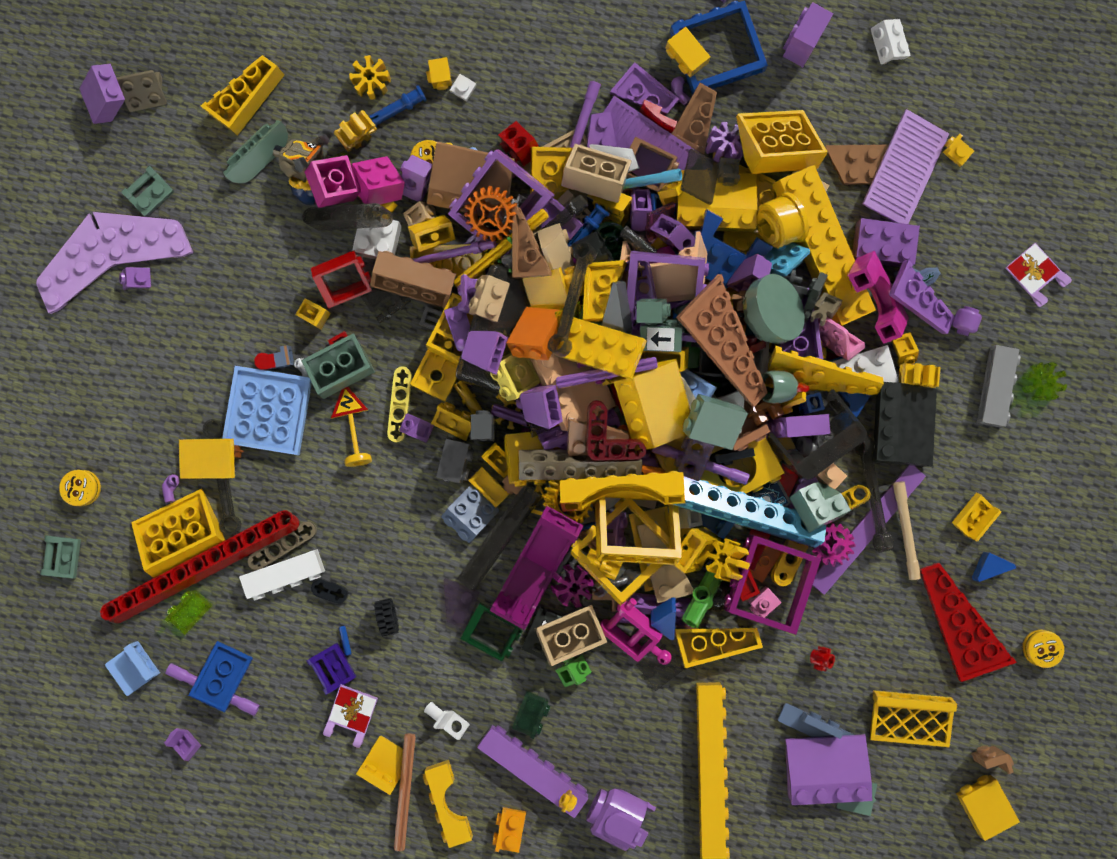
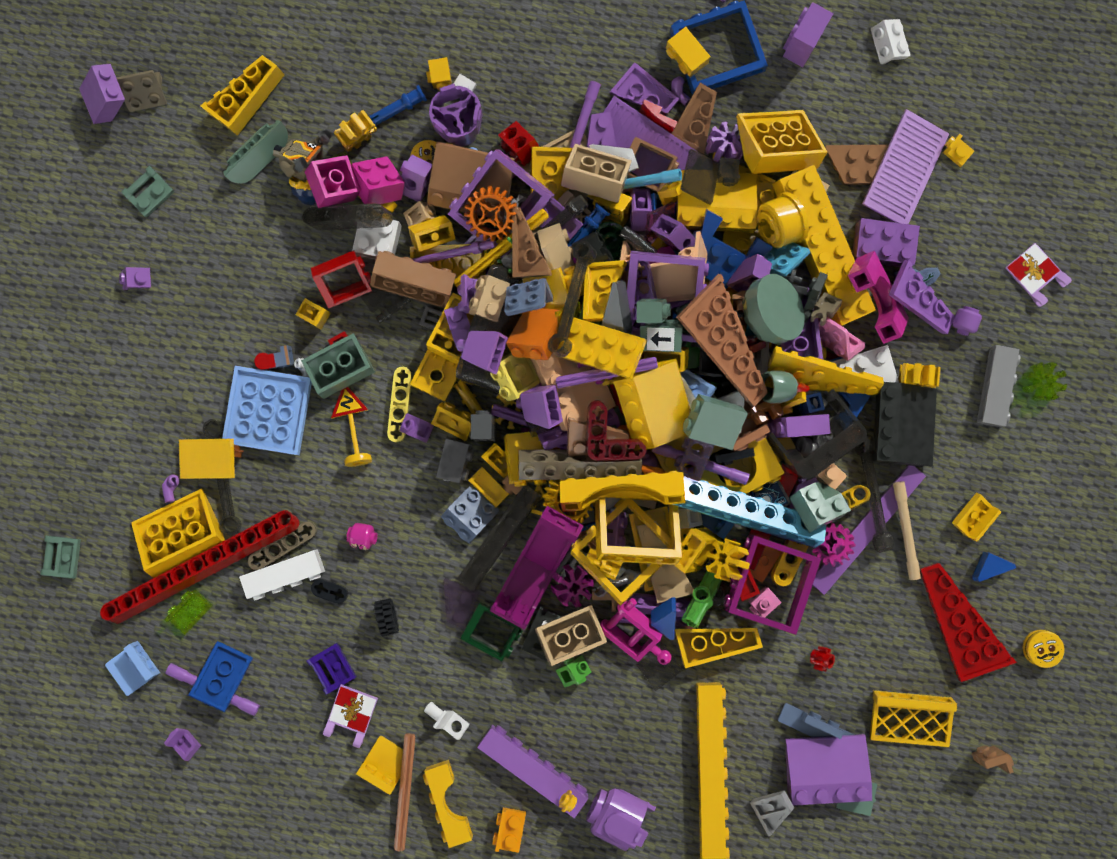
(80, 488): yellow head -> none
(95, 250): lavender wing -> none
(345, 642): blue piece -> none
(361, 536): none -> dark pink head
(364, 83): yellow gear -> none
(467, 110): none -> medium lavender piece
(527, 296): none -> sand blue bracket
(530, 714): clear green bracket -> none
(772, 810): none -> light grey wing
(905, 349): yellow bracket -> none
(987, 807): yellow brick -> none

